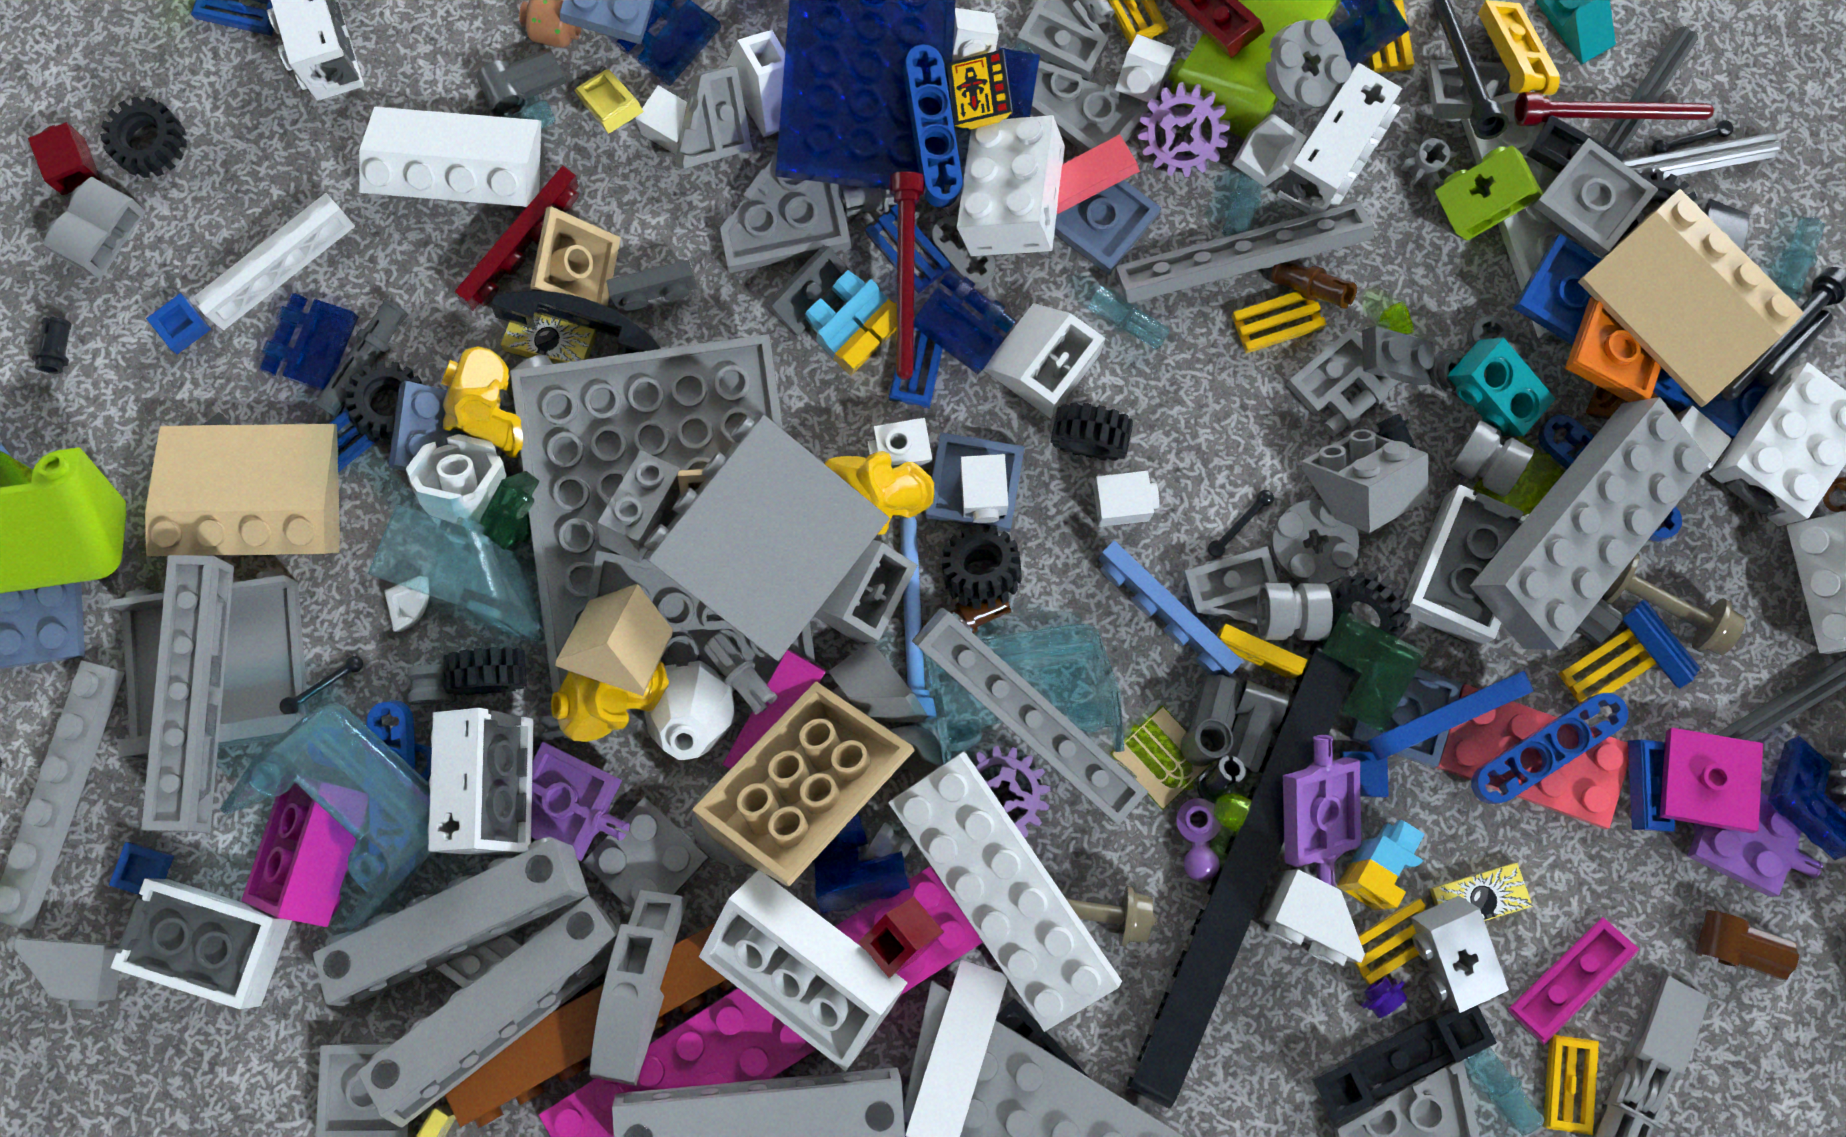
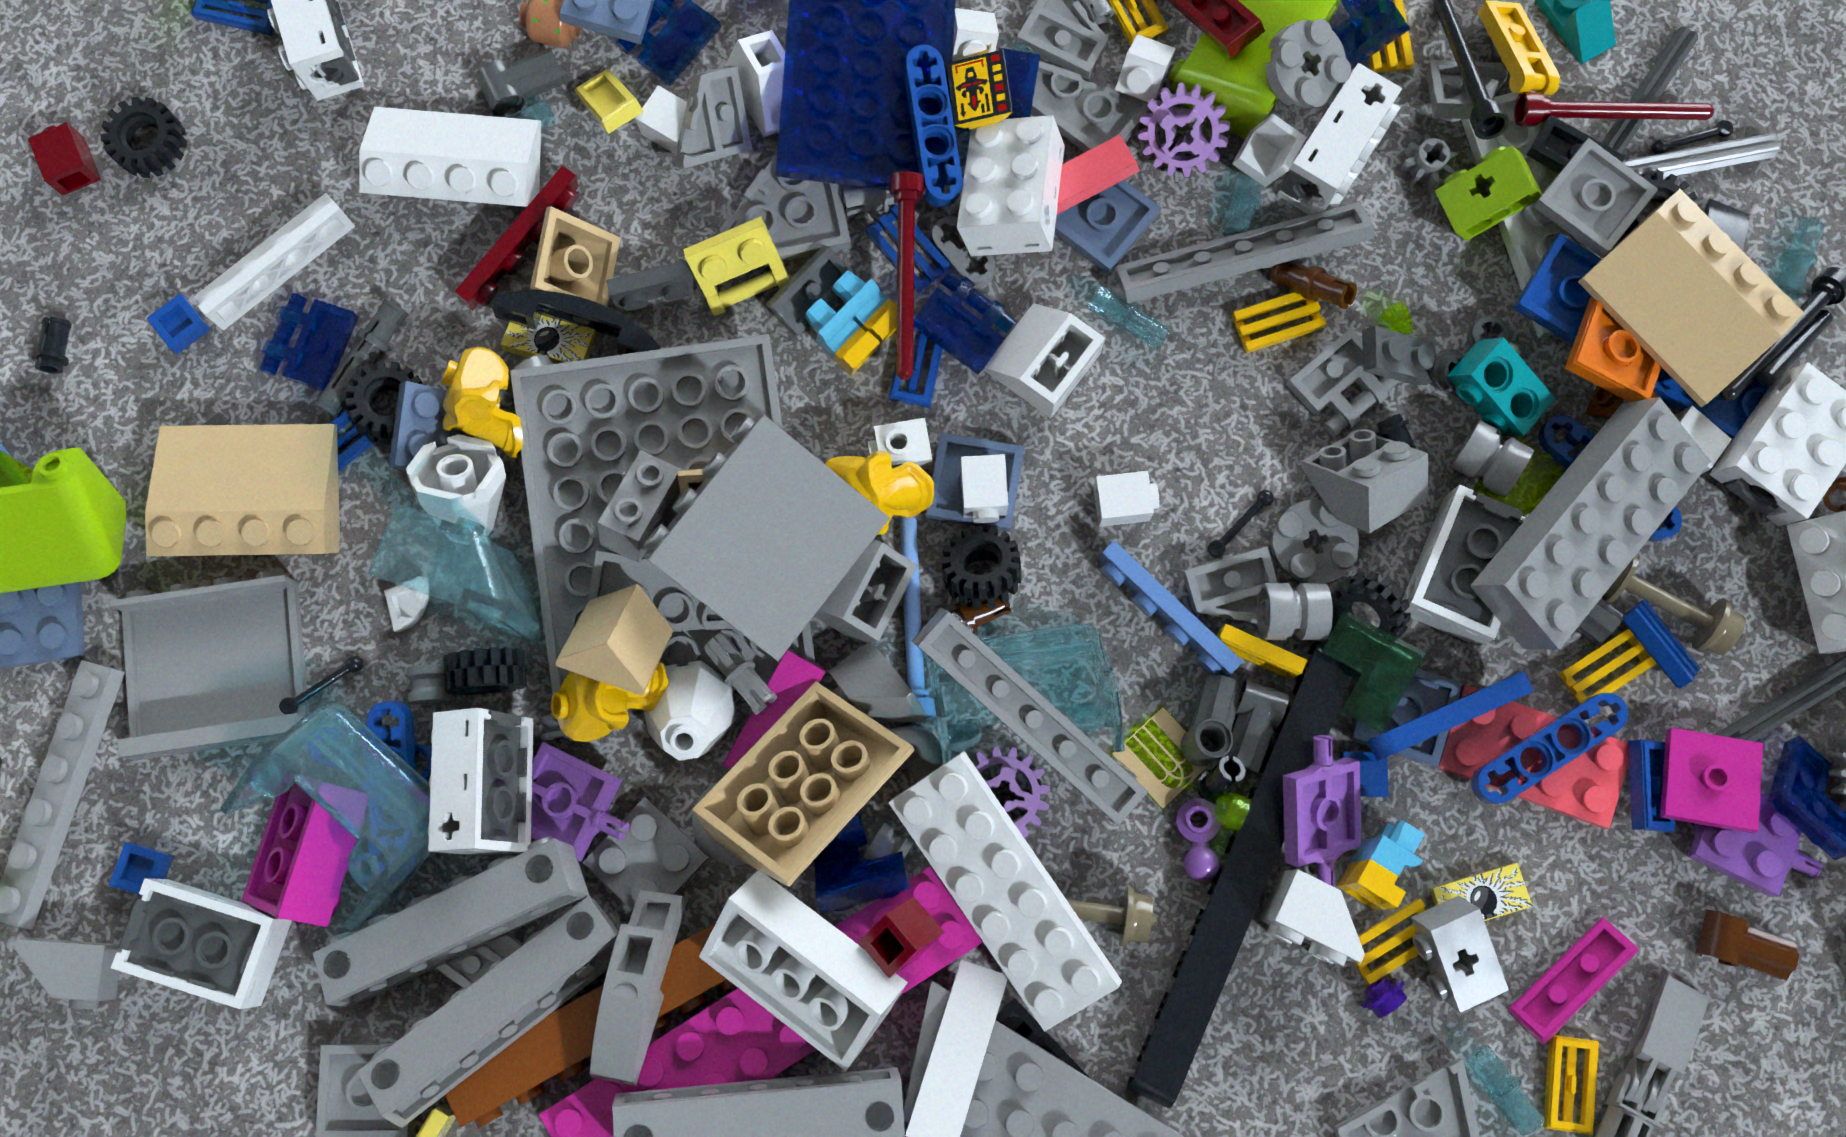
(93, 227): light grey brick -> none
(188, 695): light grey piece -> none
(507, 513): clear green plate -> none
(733, 255): none -> light yellow plate
(1091, 431): black tyre -> none
(1401, 1059): black slope -> none

